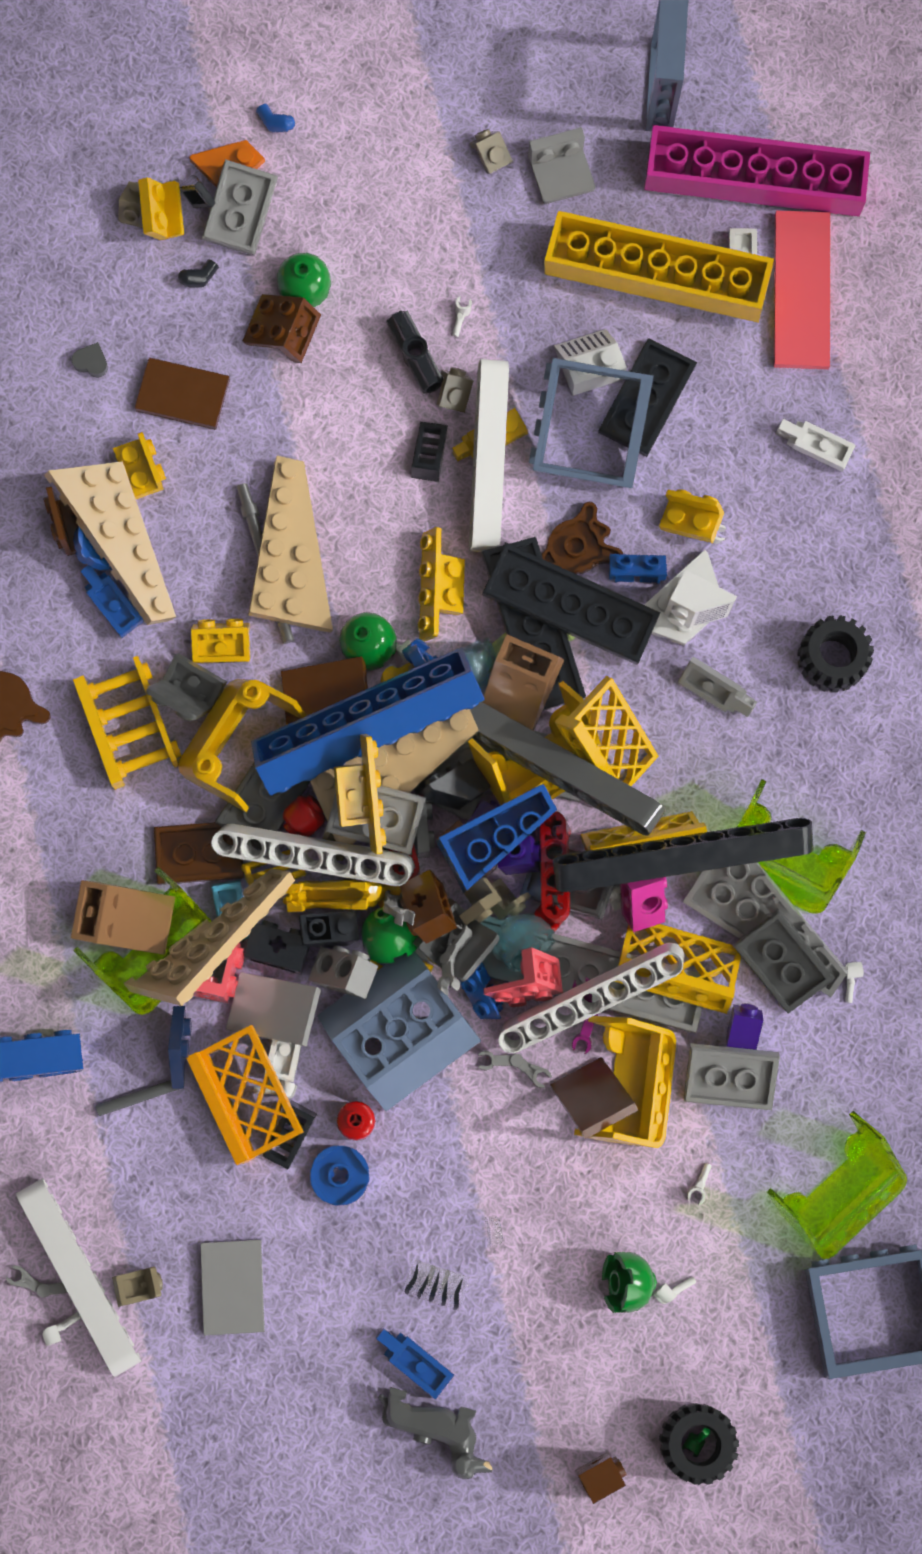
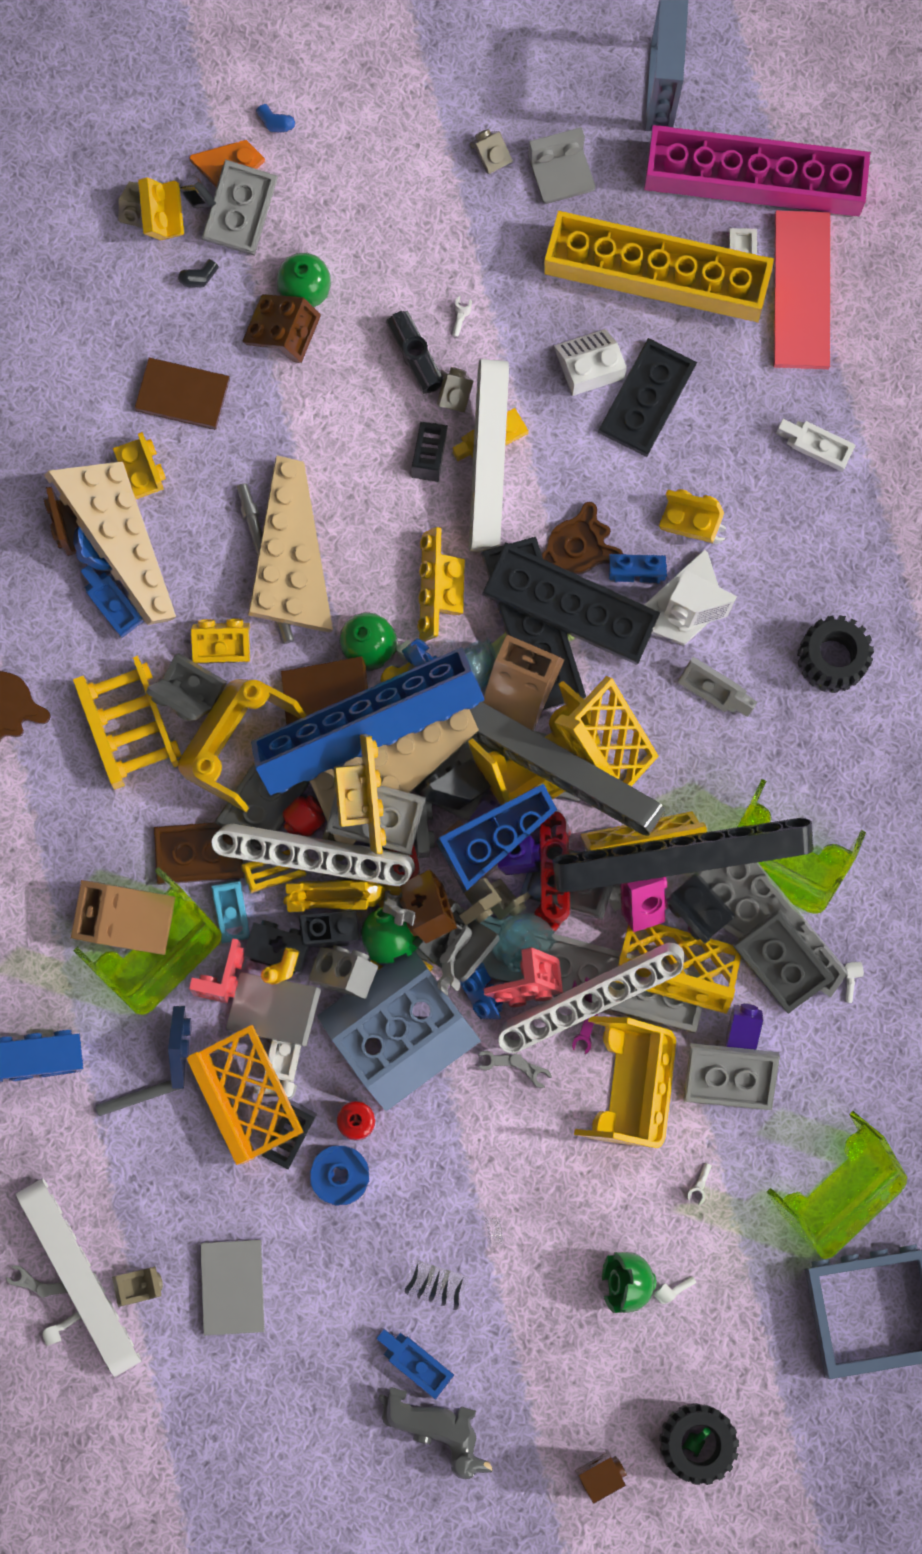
(90, 360): dark grey tile -> none
(210, 943): tan wing -> none
(282, 970): none -> yellow arm
(542, 426): sand blue window -> none
(593, 1097): reddish brown tile -> none
(699, 908): none -> black bracket

